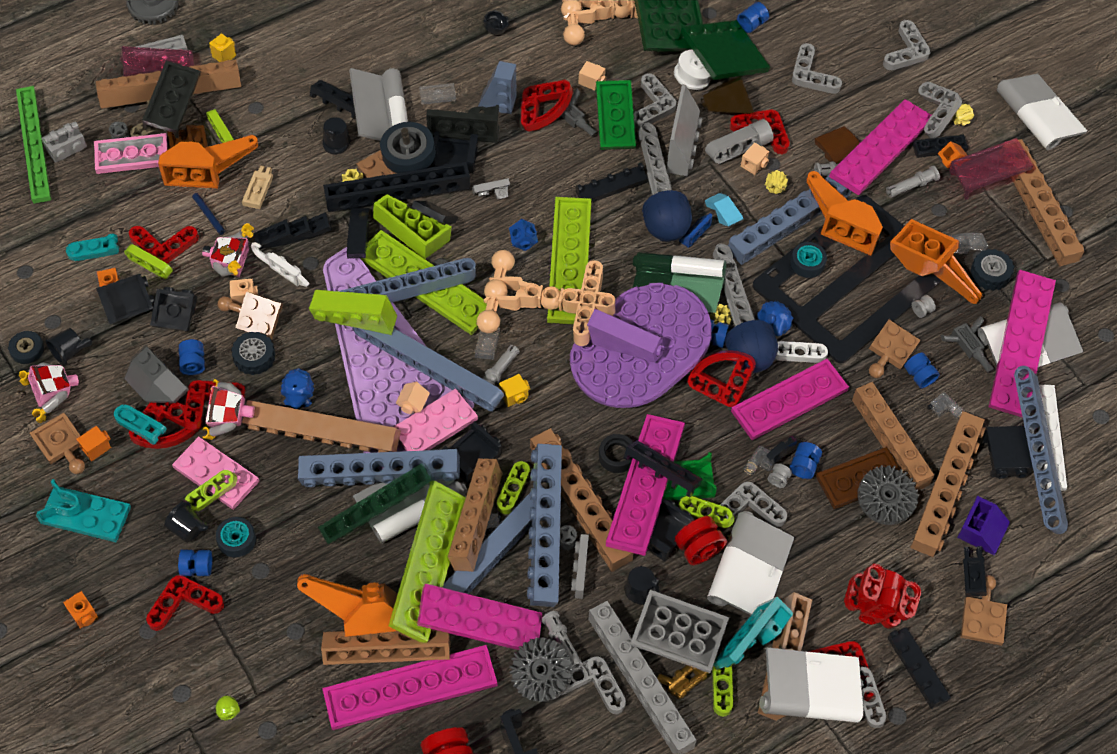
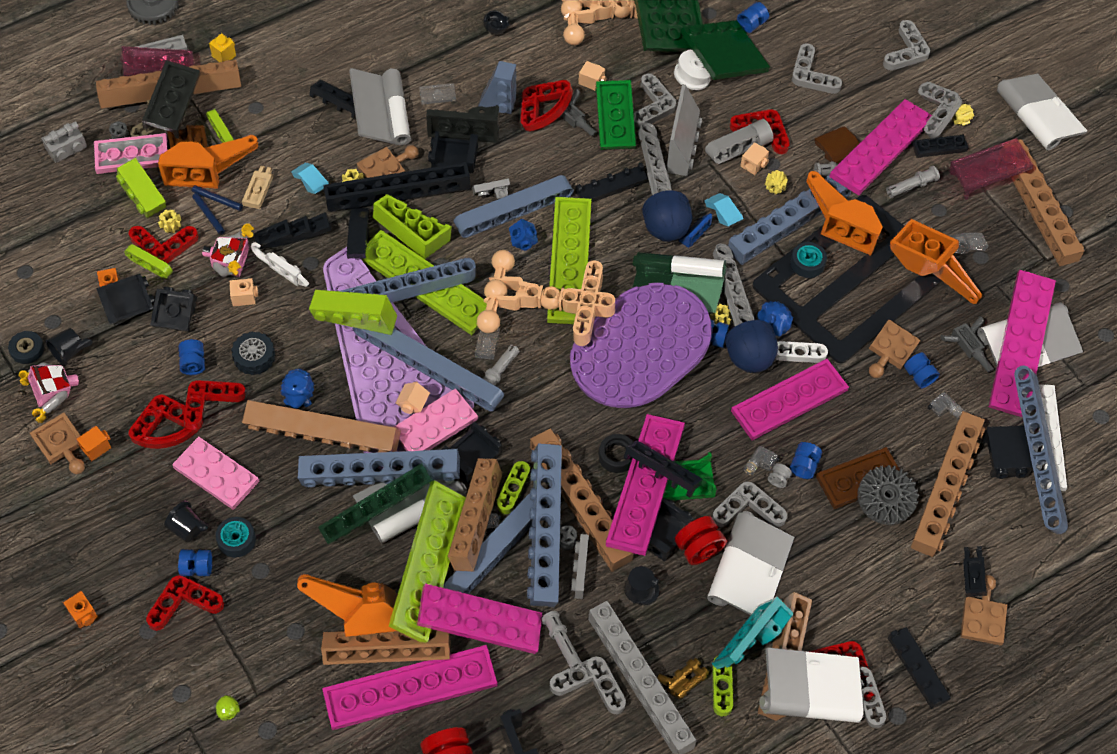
(33, 145): bright green plate -> none
(84, 513): teal plate -> none
(93, 248): teal plate -> none
(139, 423): teal plate -> none
(140, 188): none -> lime wedge
(153, 378): dark grey wedge -> none
(169, 221): none -> light yellow gear
(220, 199): none -> dark blue piece
(220, 477): lime beam -> none
(225, 409): torso -> none
(255, 313): plate -> none
(310, 177): none -> medium azure slope
(335, 136): black hat -> none
(407, 147): wheel -> none
(434, 212): black tile -> none
(512, 206): none -> sand blue beam
(514, 390): yellow brick -> none
(528, 665): dark grey wheel -> none
(623, 337): medium lavender slope -> none
(679, 631): light grey slope -> none
(701, 504): lime beam -> none
(724, 389): red beam -> none
(728, 98): dark brown slope -> none
(783, 449): black tile -> none
(882, 597): red piece -> none
(892, 435): medium nougat brick -> none
(923, 306): light grey wheel -> none
(950, 153): orange brick -> none
(984, 526): dark purple slope -> none
(992, 278): black wheel -> none

